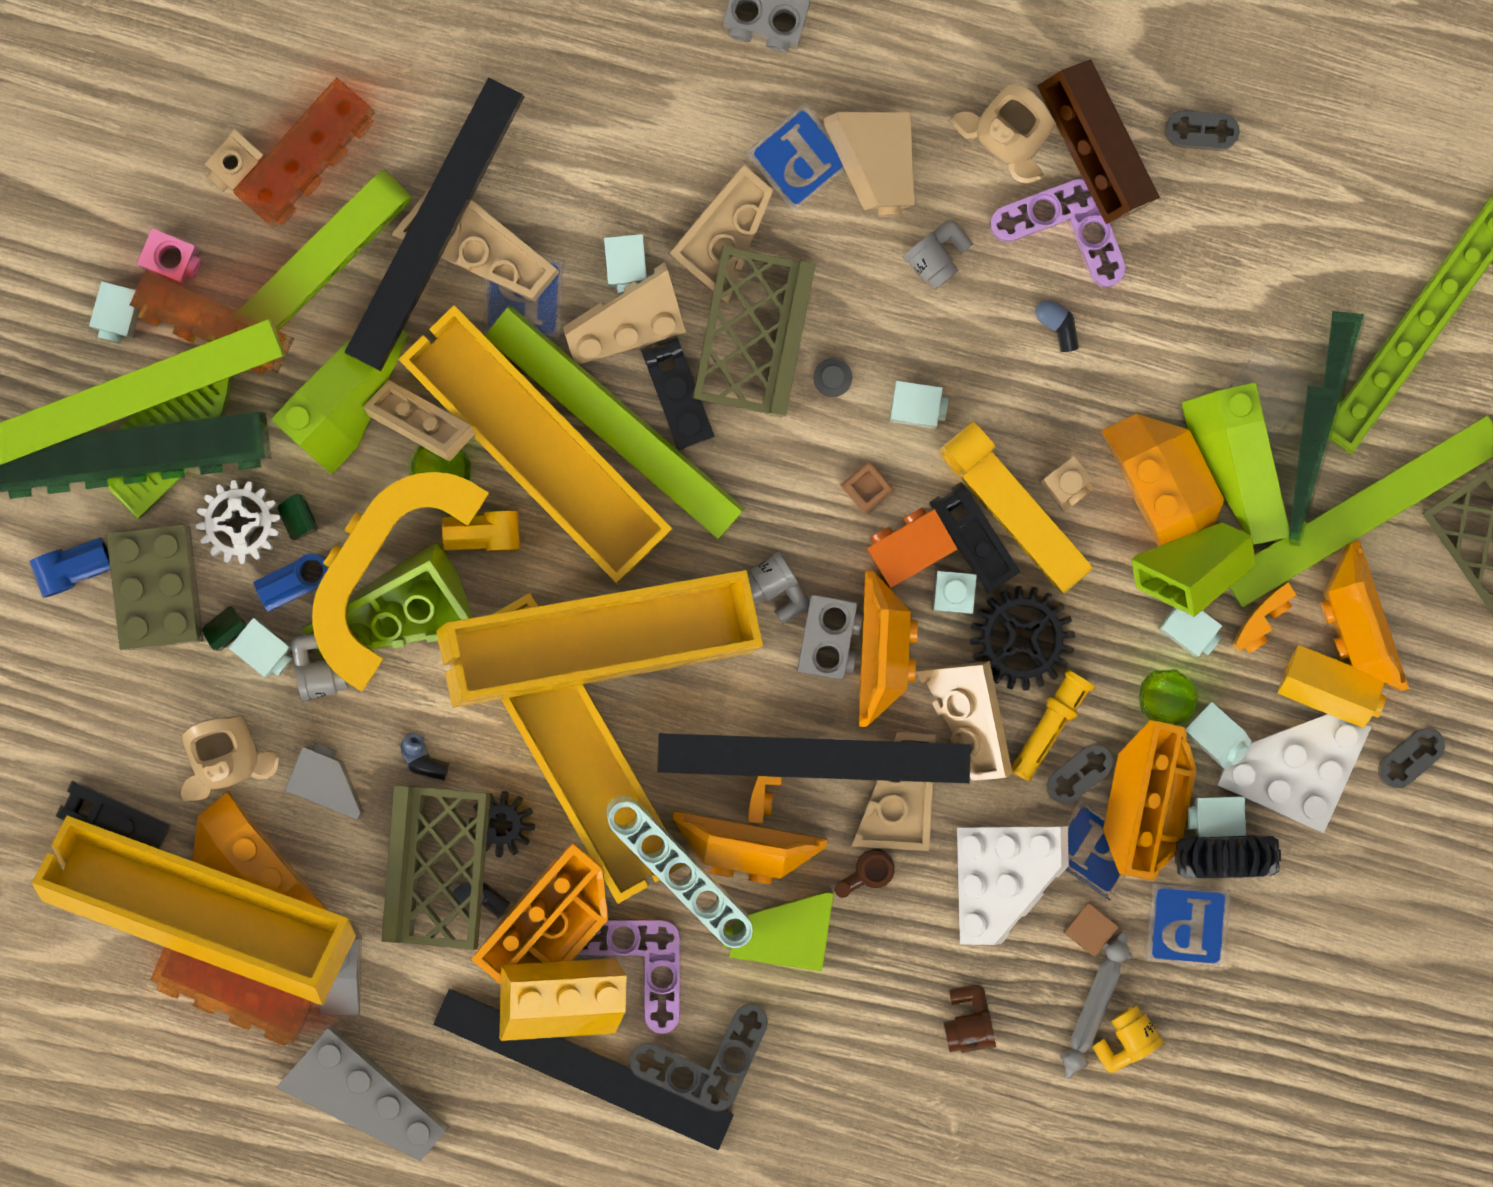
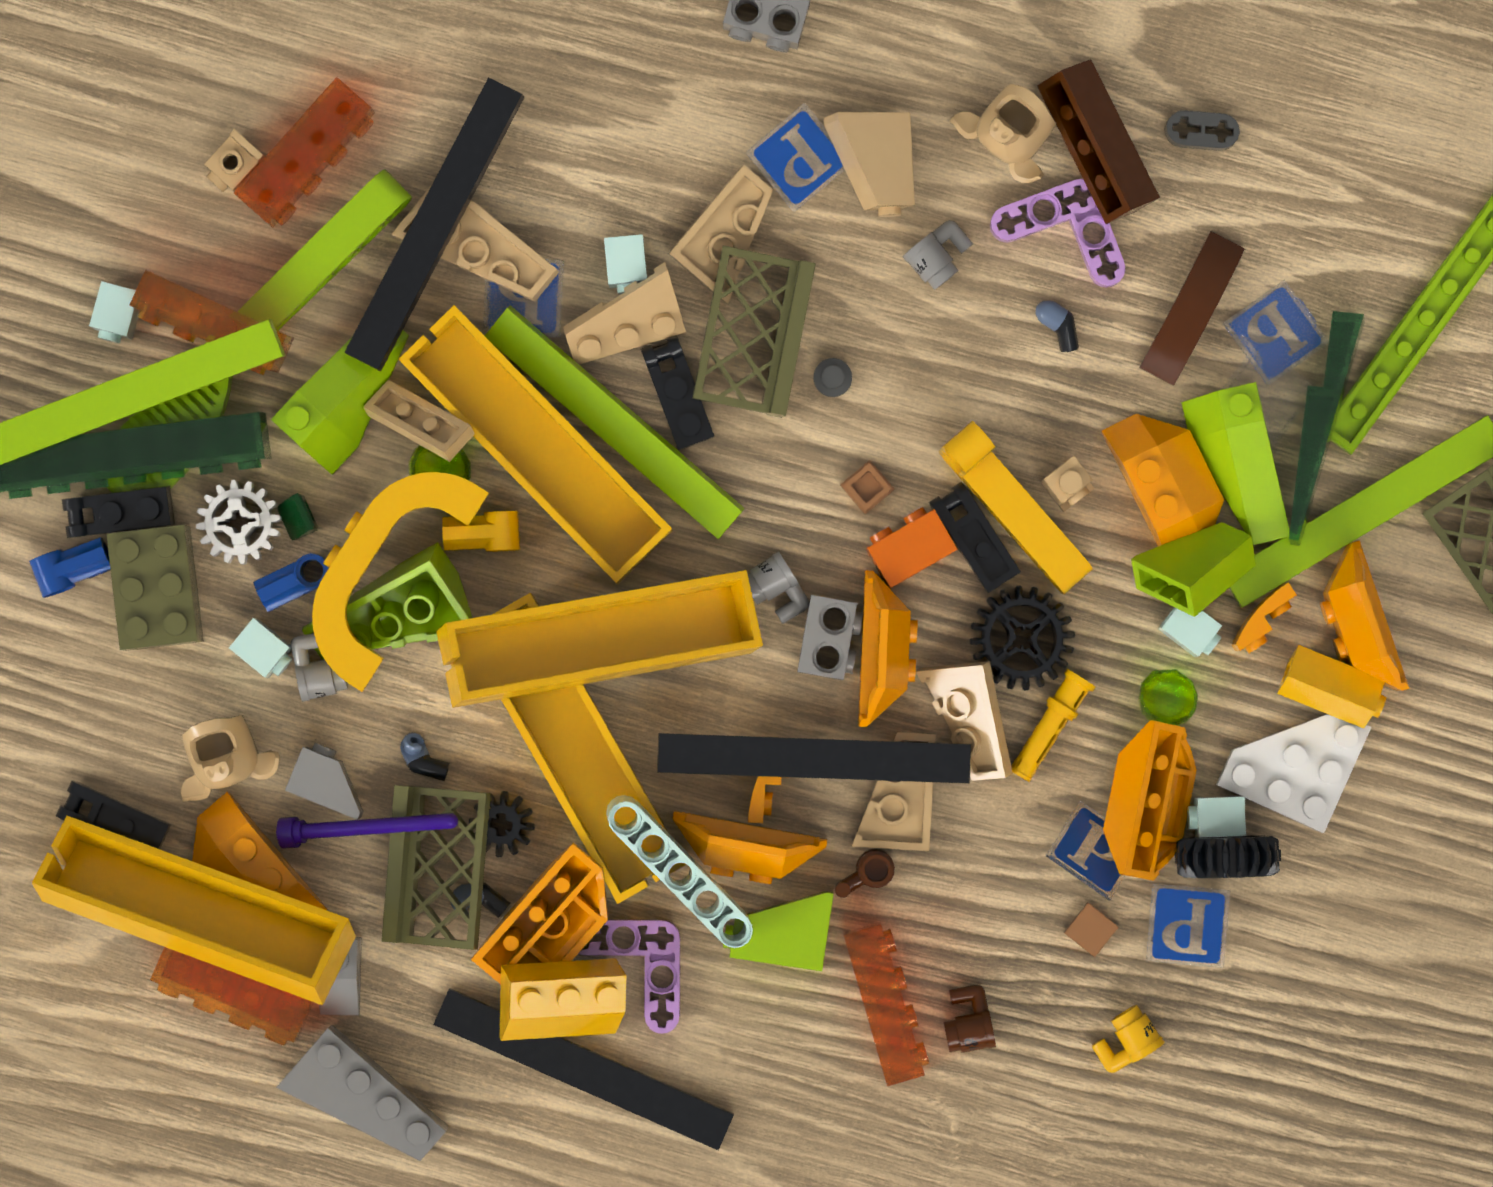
(120, 511): none -> black plate
(154, 250): bright pink brick -> none
(223, 629): dark green slope -> none
(293, 832): none -> dark purple piece
(705, 1077): dark grey beam -> none
(882, 999): none -> clear orange brick
(918, 405): light aqua brick -> none
(954, 592): light aqua brick -> none
(1004, 876): white plate -> none
(1086, 781): dark grey beam -> none
(1095, 1005): light grey wheel -> none
(1192, 308): none -> reddish brown slope
(1219, 736): light aqua brick -> none
(1276, 332): none -> clear piece
(1405, 750): dark grey beam -> none

